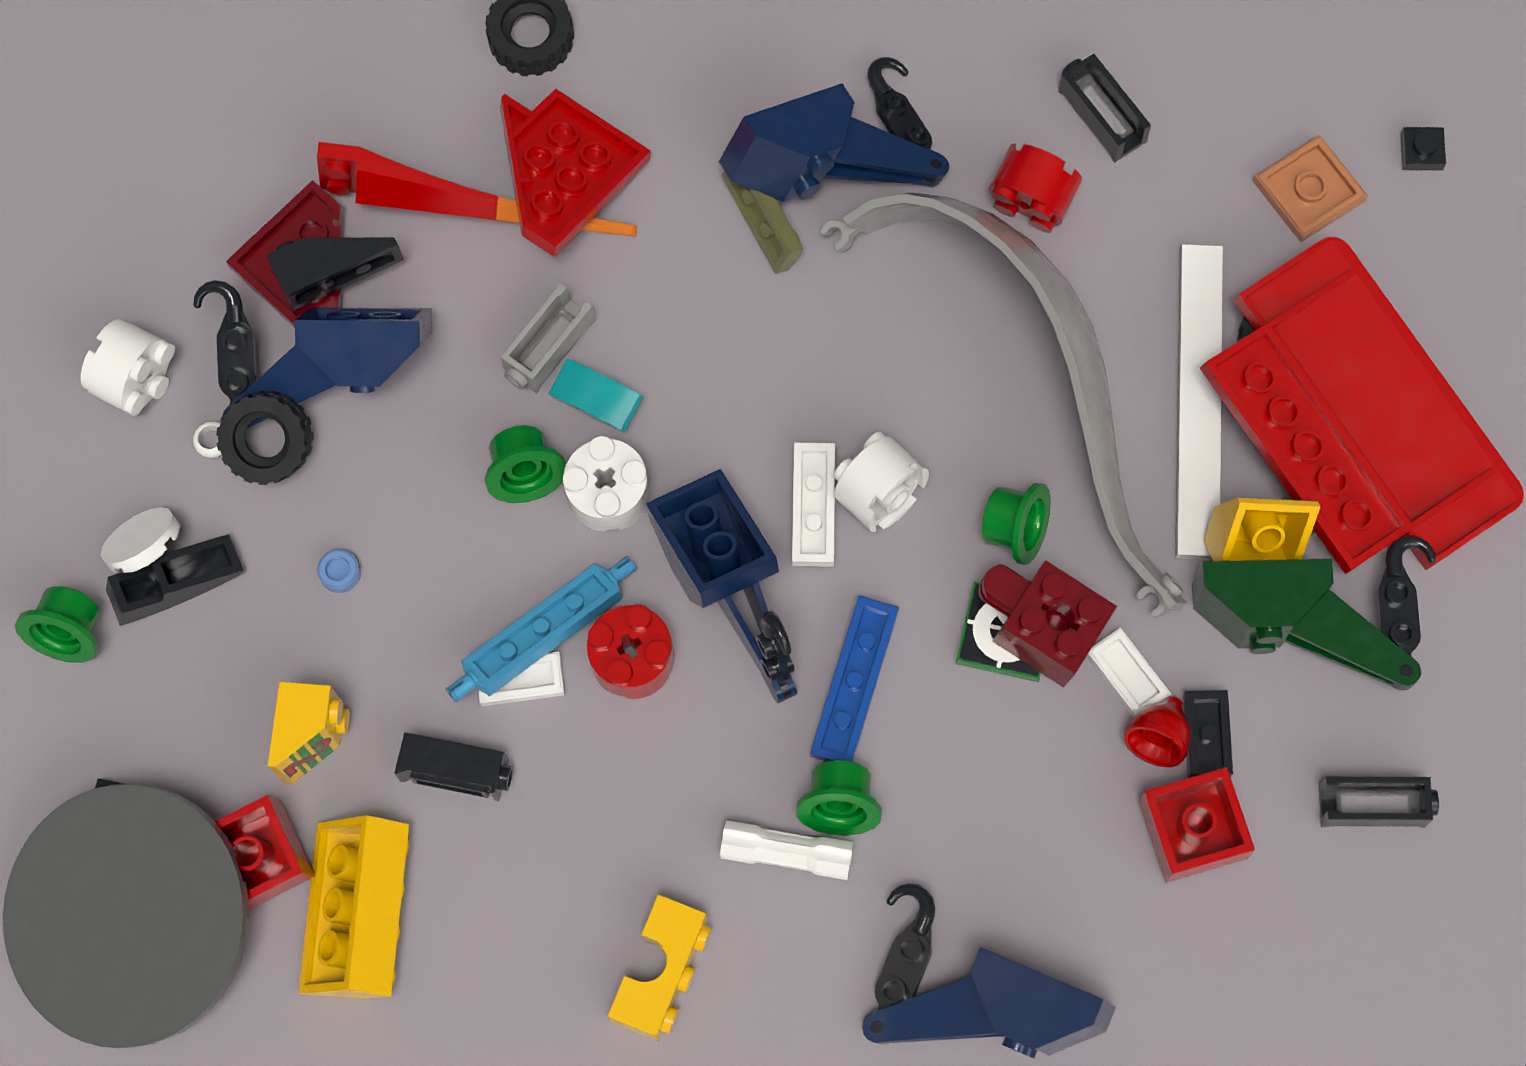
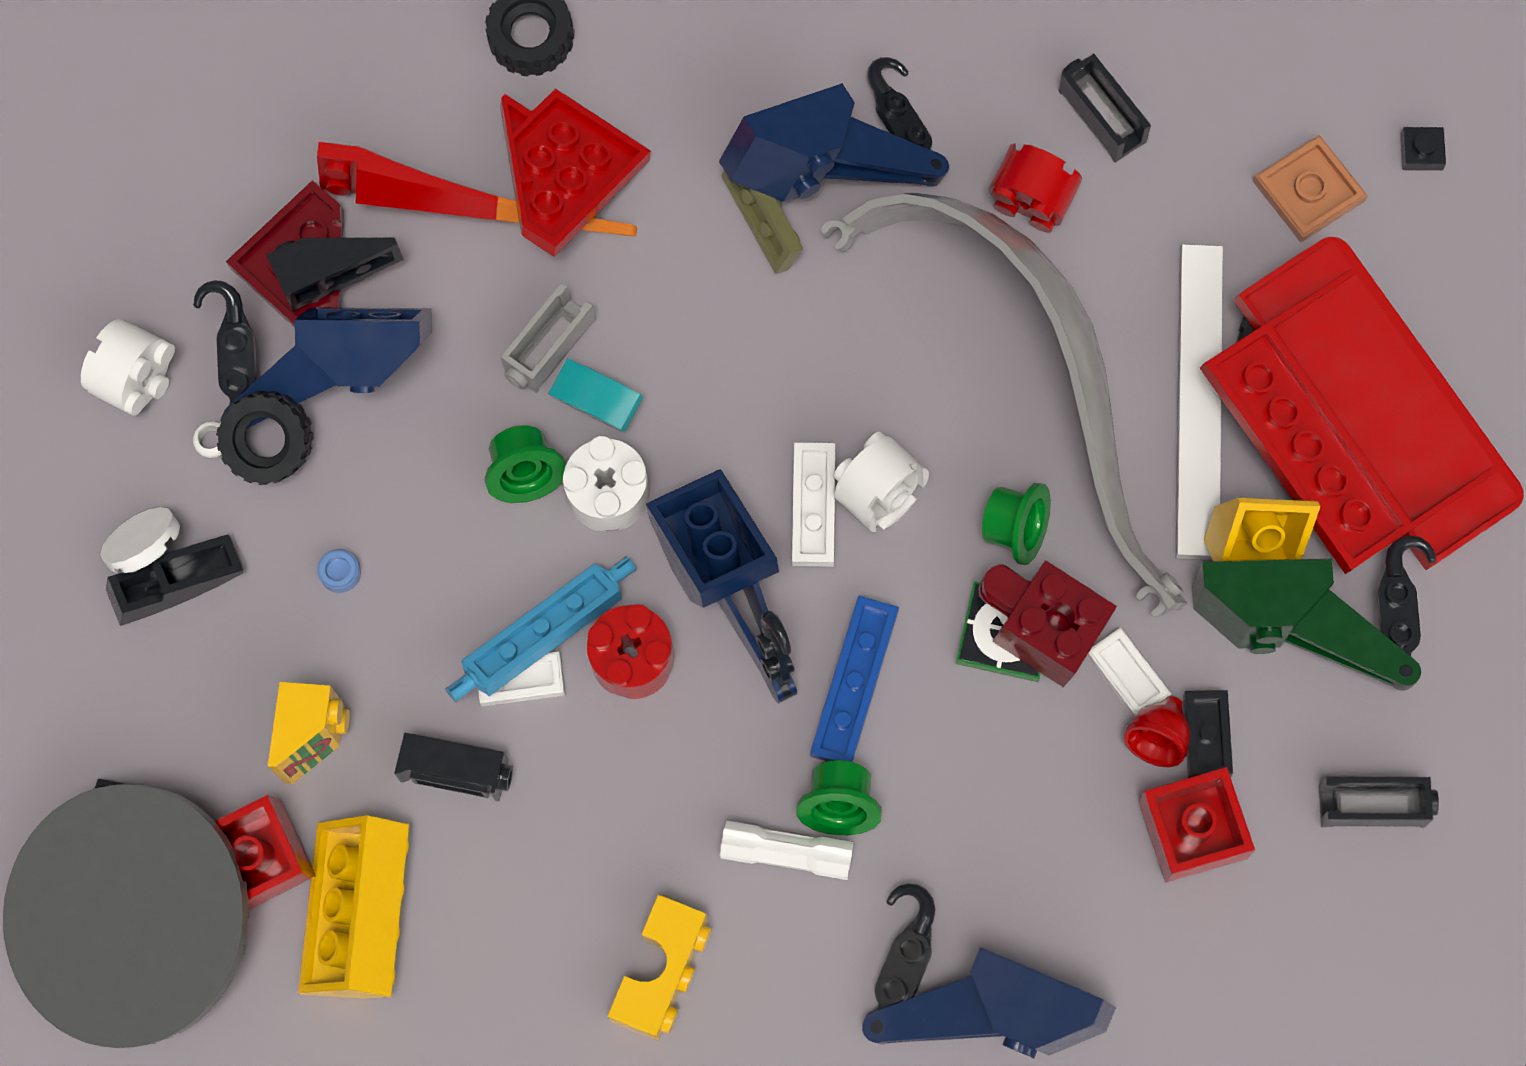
(61, 625): green piece -> none

